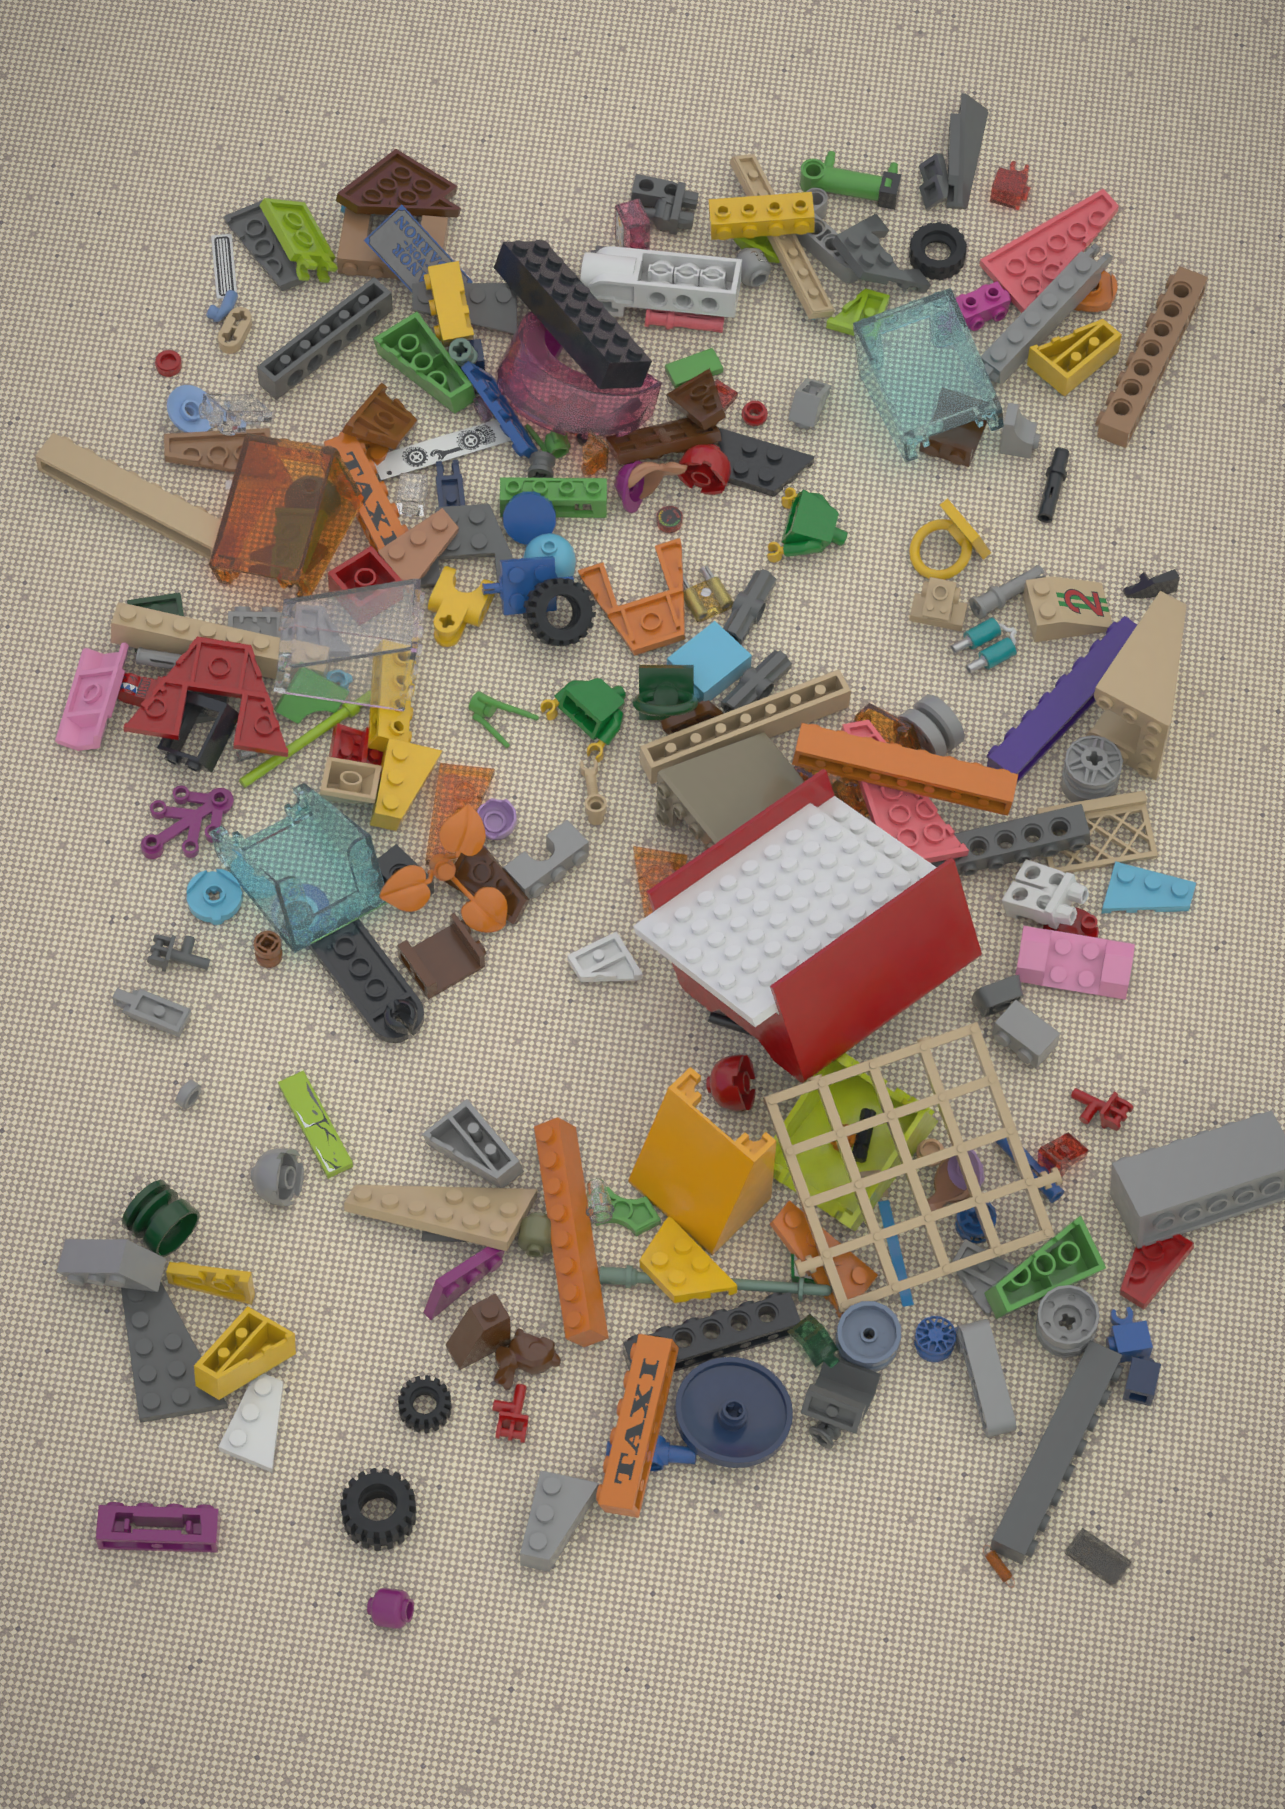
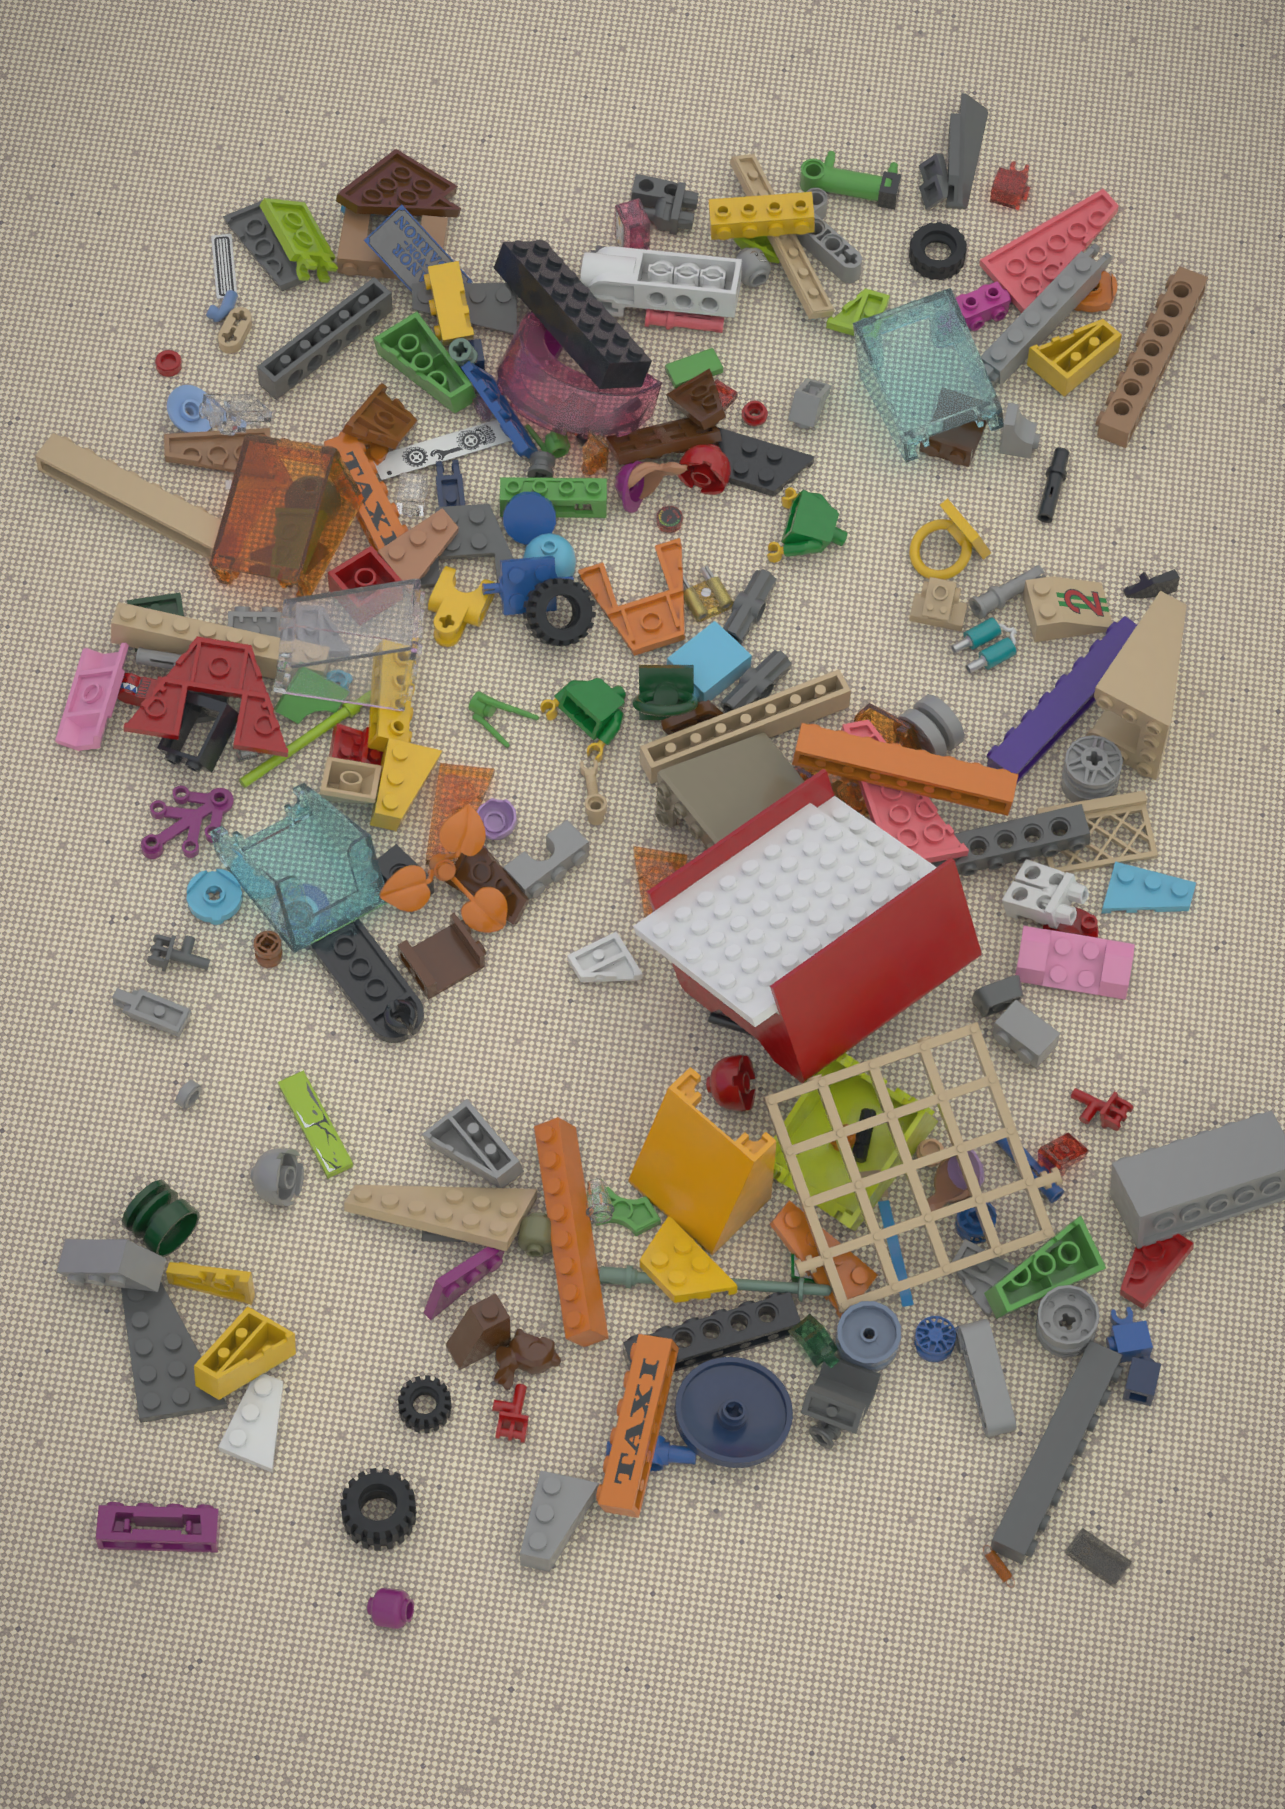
(870, 261): dark grey wing -> none

